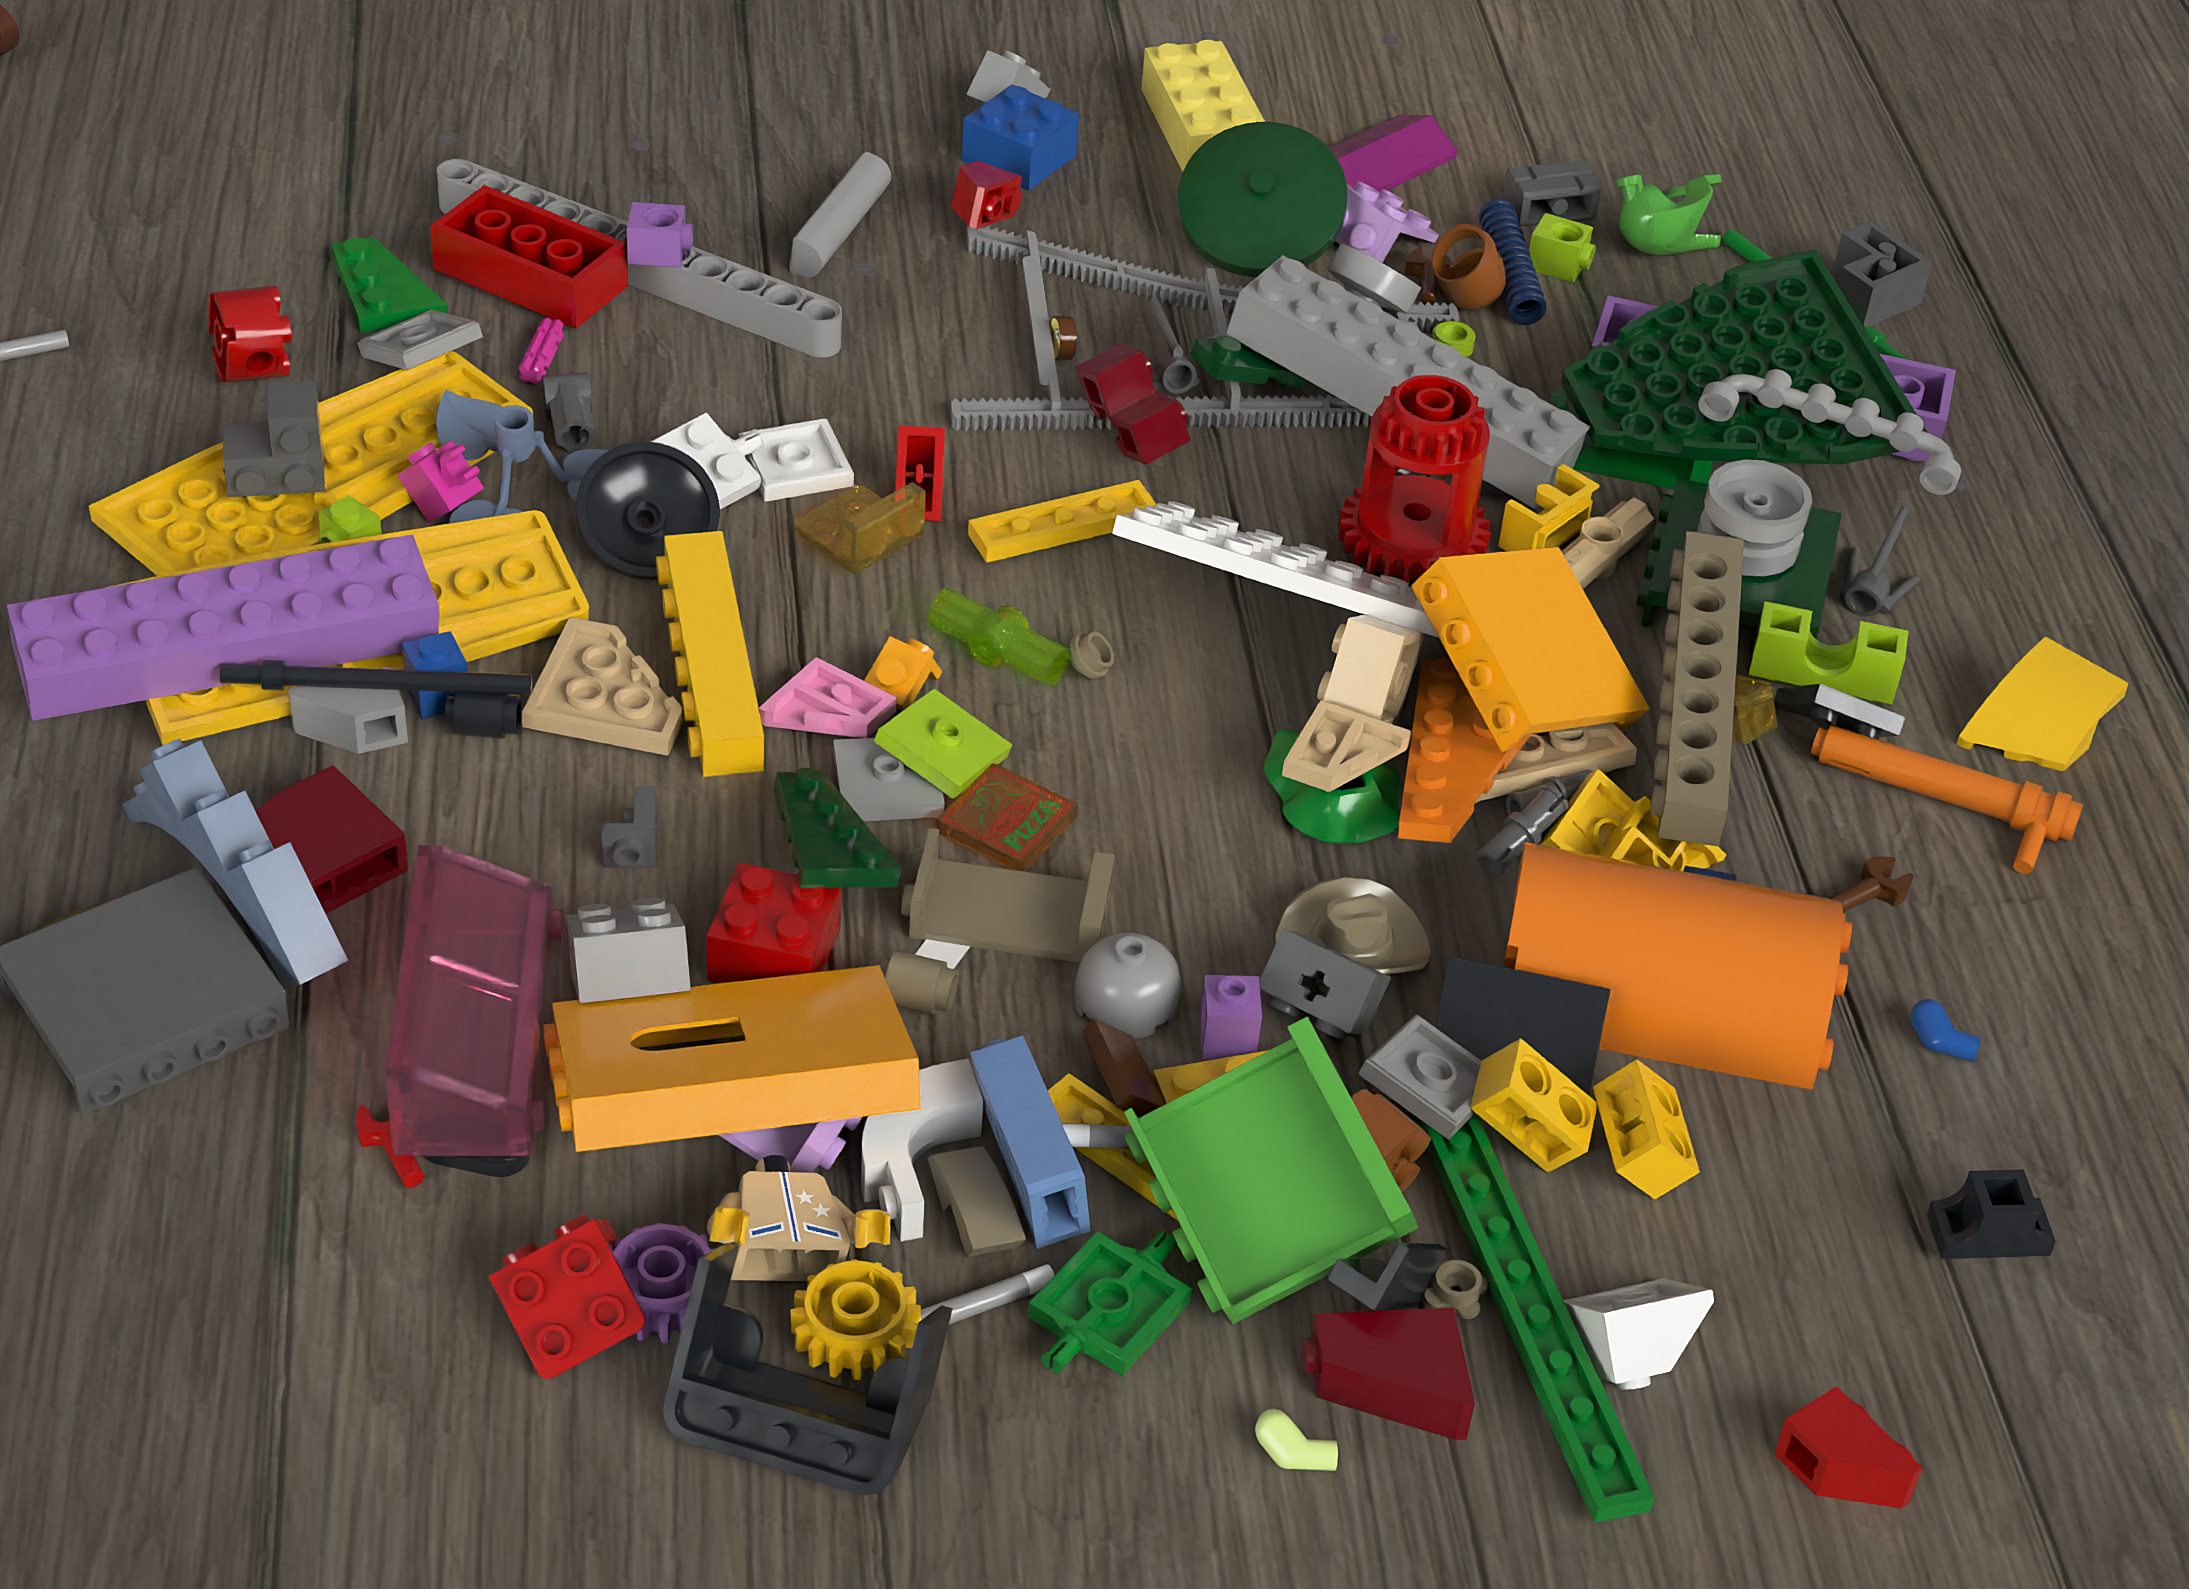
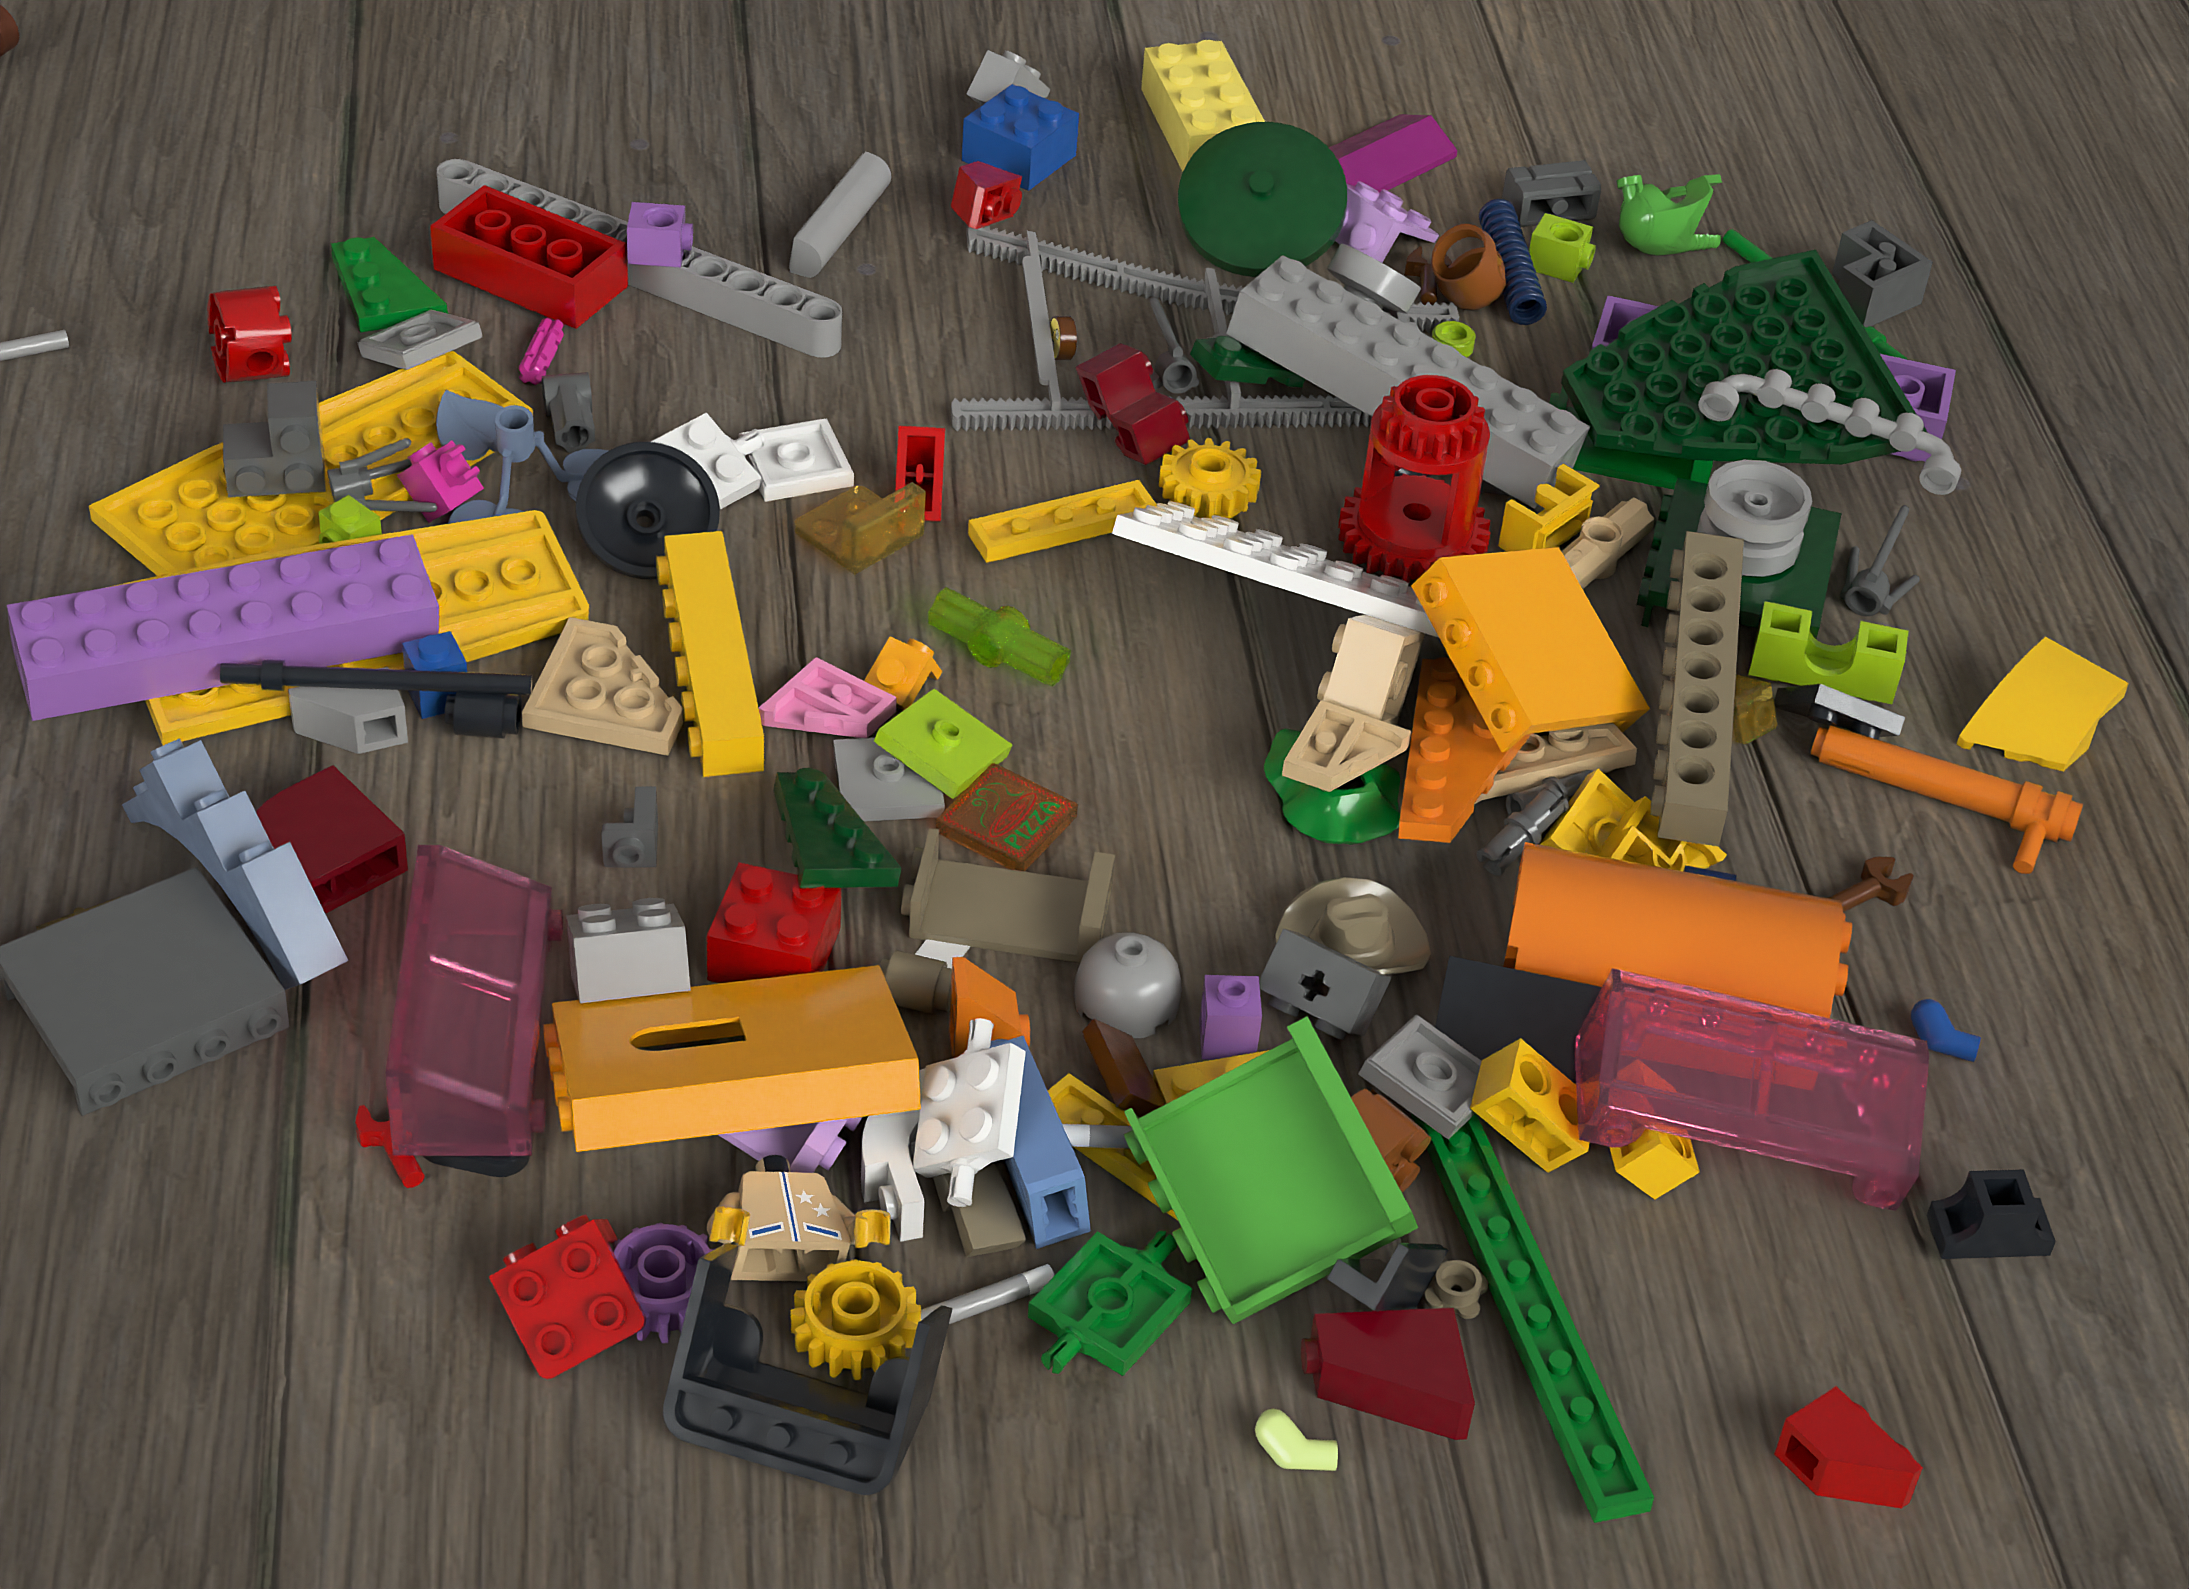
(355, 480): none -> dark grey plant
(969, 1111): none -> white plate
(982, 996): none -> orange slope
(1091, 654): dark tan plate -> none
(1210, 478): none -> yellow gear
(1638, 1328): white slope -> none
(1752, 1081): none -> clear pink windscreen

